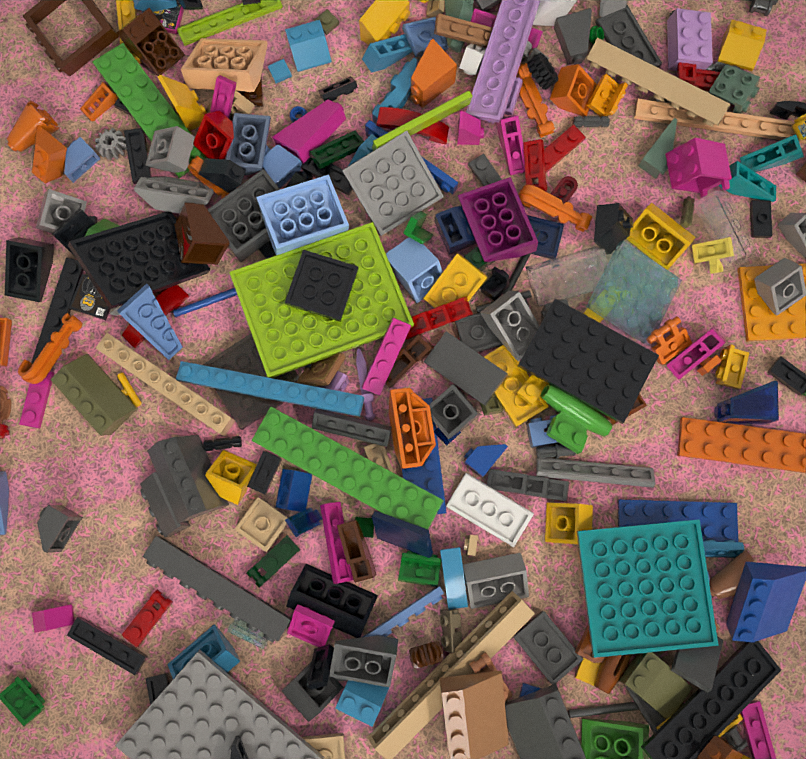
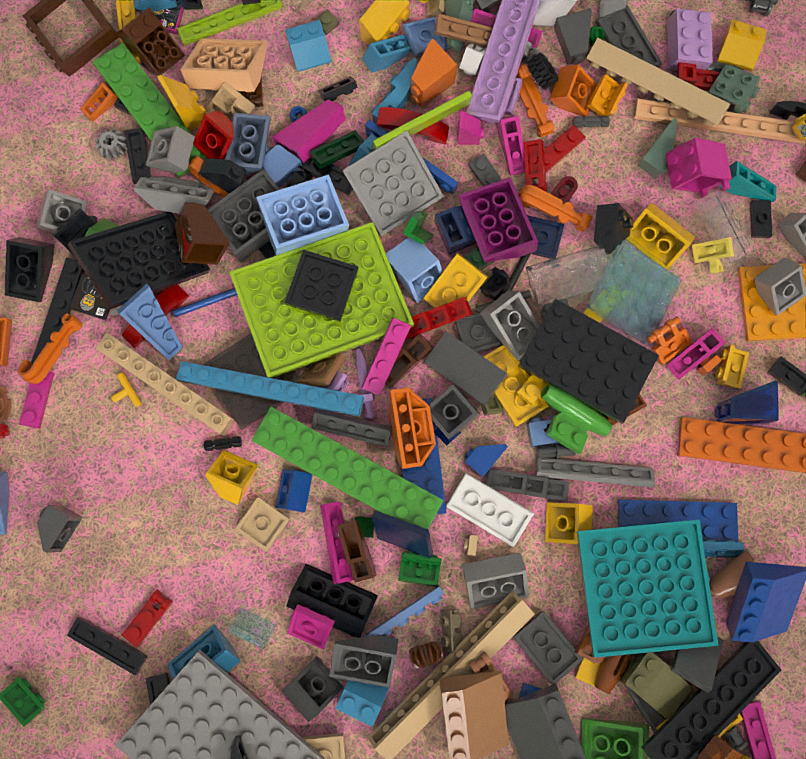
(24, 131): orange cone -> none
(47, 156): orange slope -> none
(53, 618): dark pink slope -> none
(79, 159): medium blue slope -> none
(94, 394): olive slope -> none
(160, 507): dark grey slope -> none
(182, 471): dark grey slope -> none
(217, 588): dark grey brick -> none
(223, 95): dark pink plate -> none
(264, 472): black plate -> none
(274, 560): dark green plate -> none
(279, 71): dark azure tile -> none
(304, 522): clear blue slope -> none
(320, 667): black plate -> none
(378, 455): tan plate -> none
(454, 578): dark azure slope -> none
(604, 709): dark grey bar -> none
(687, 212): olive axle -> none
(774, 155): teal slope -> none

